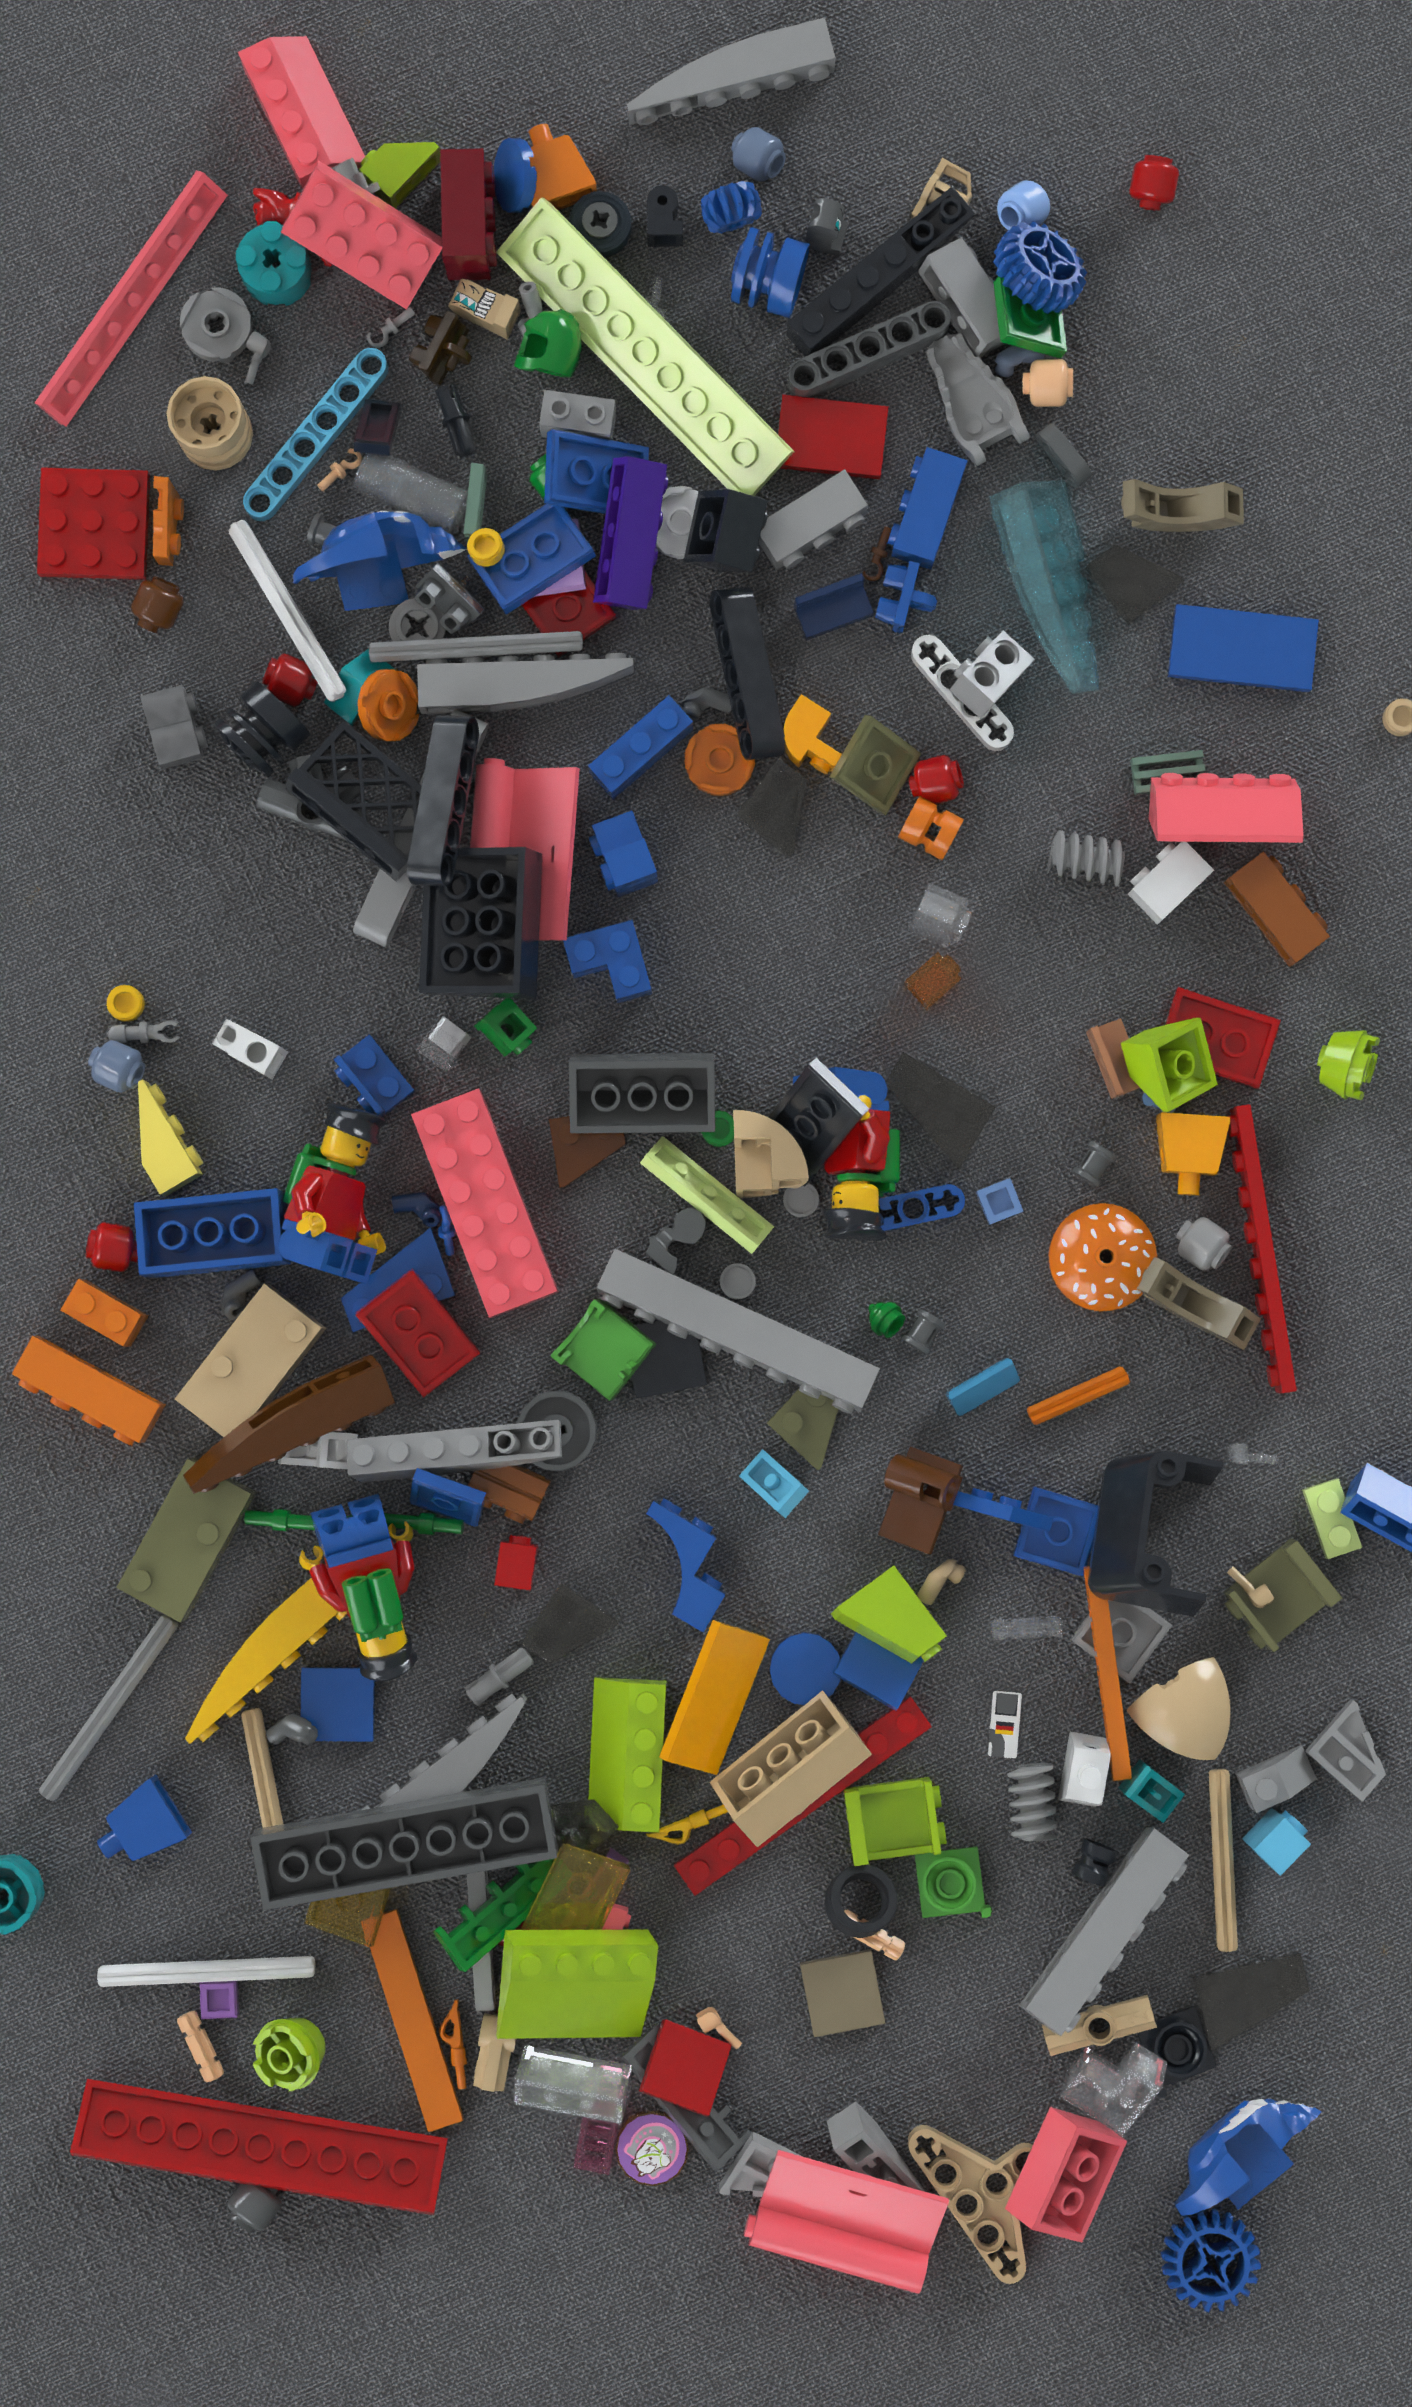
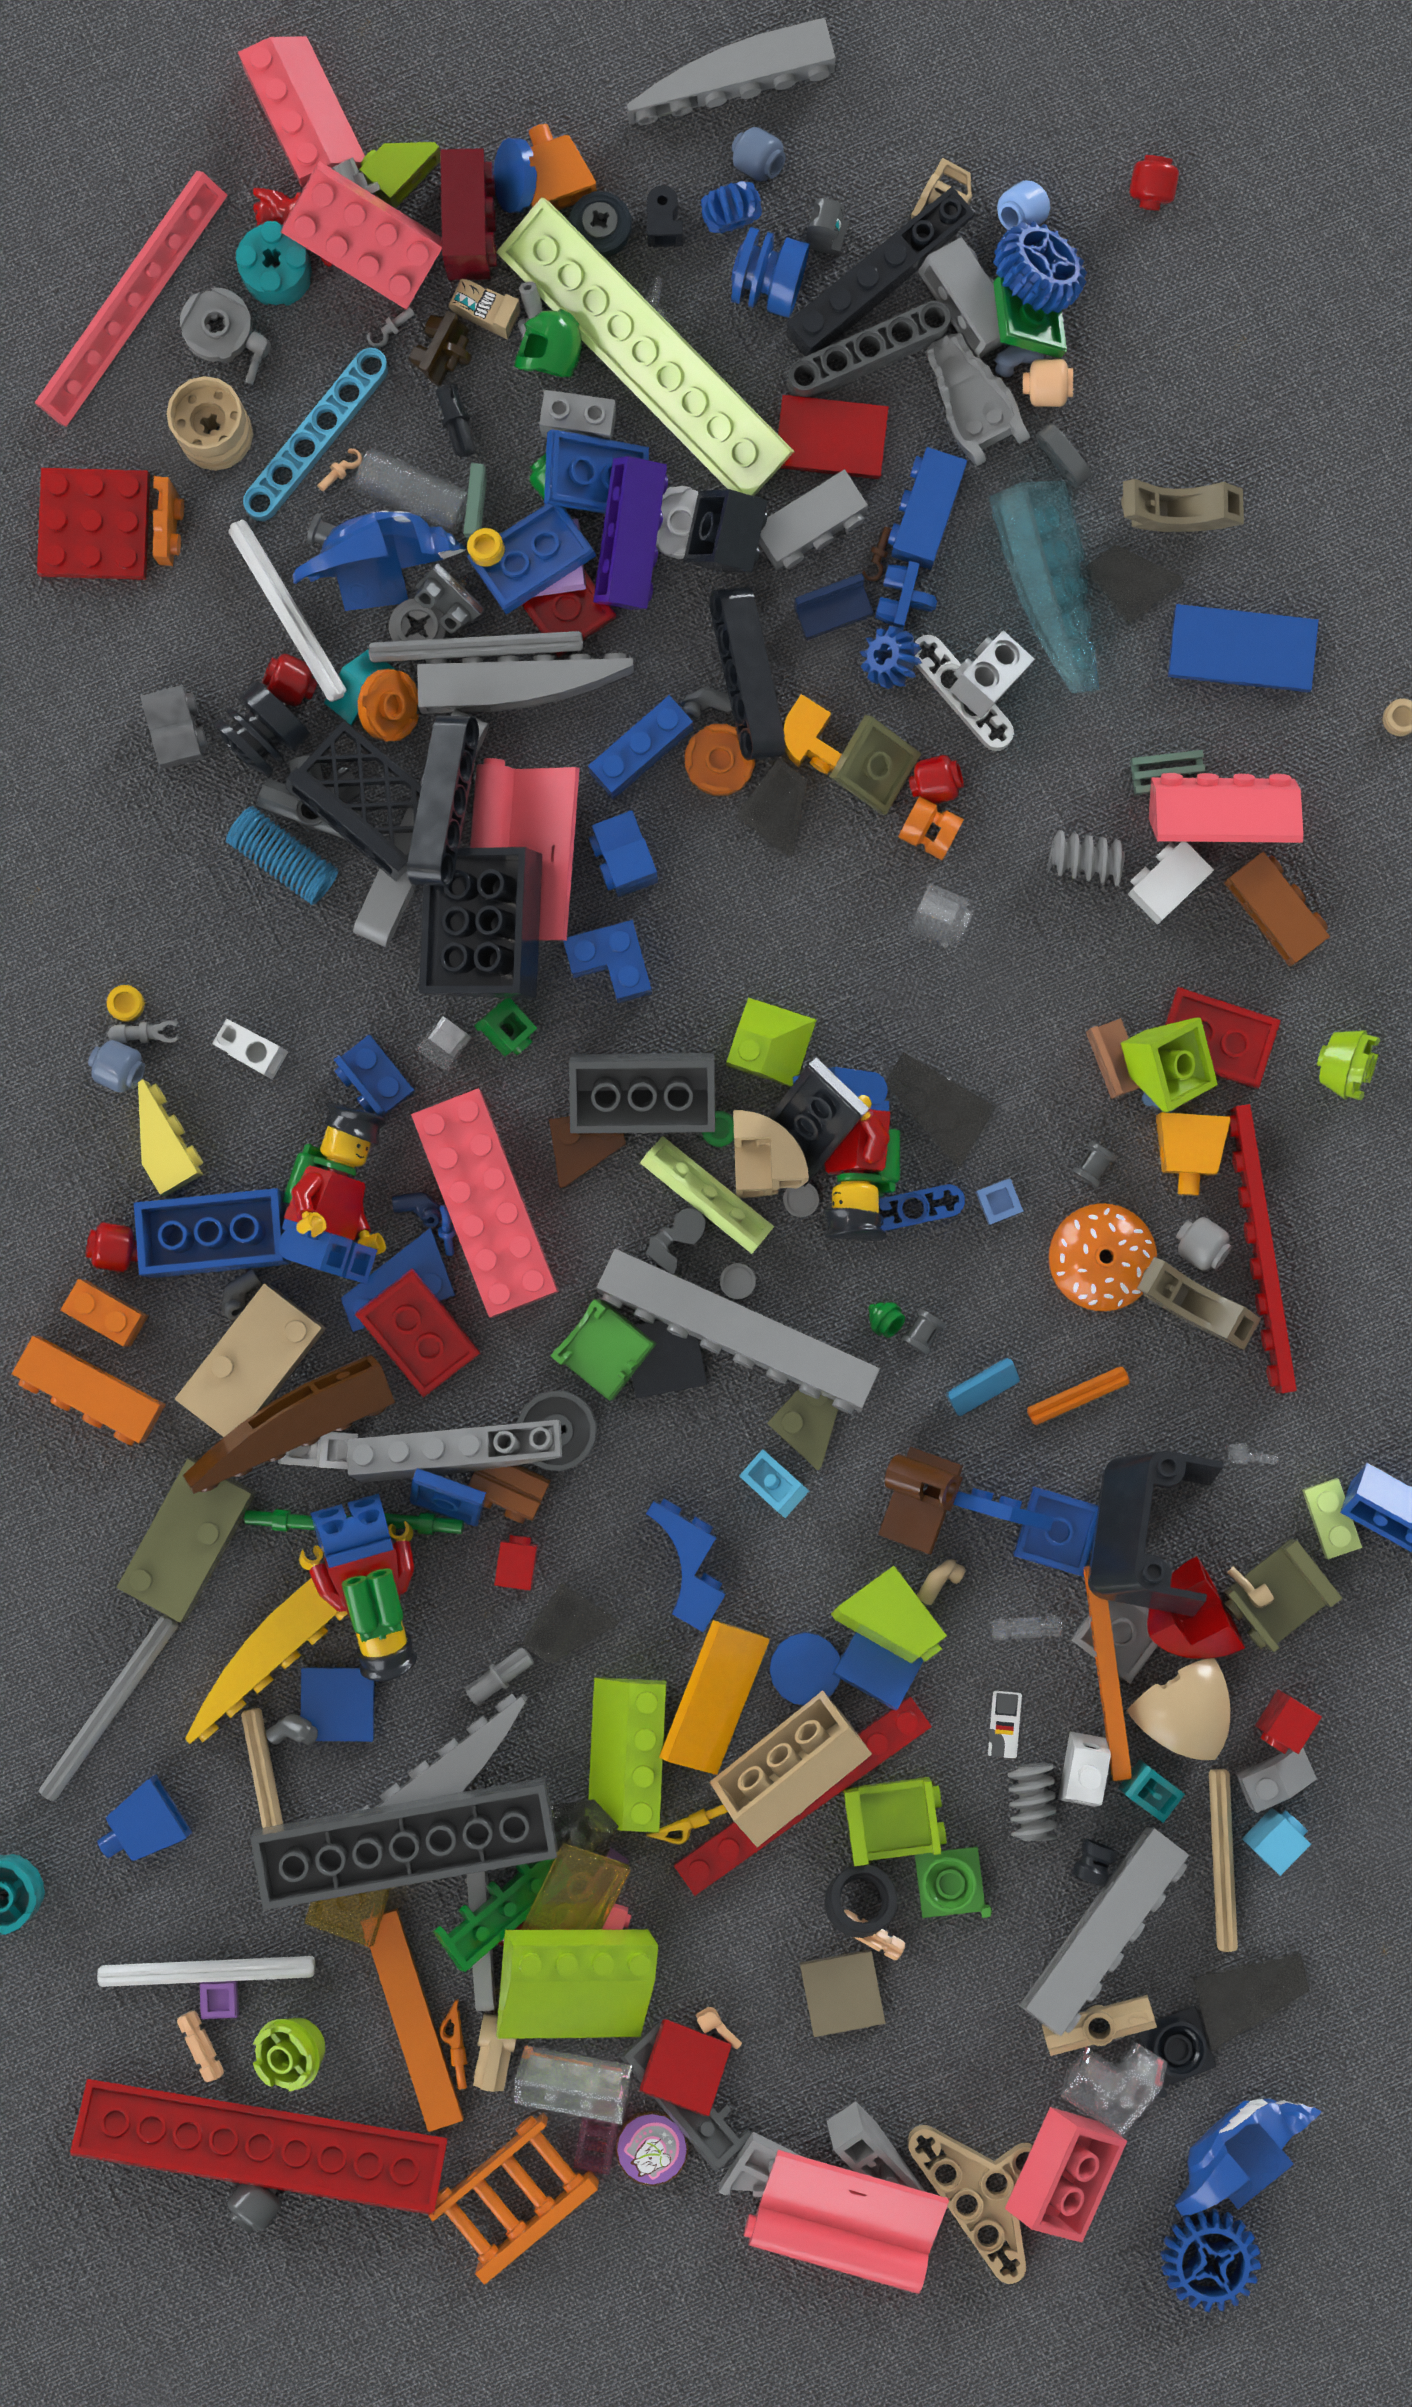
(157, 604): reddish brown head -> none
(238, 837): none -> dark azure piece
(377, 427): black tile -> none
(548, 2210): none -> orange fence
(770, 1042): none -> lime slope
(890, 657): none -> blue gear
(933, 980): clear orange brick -> none
(1206, 1634): none -> red brick
(1287, 1723): none -> red brick
(1348, 1752): light grey wing -> none

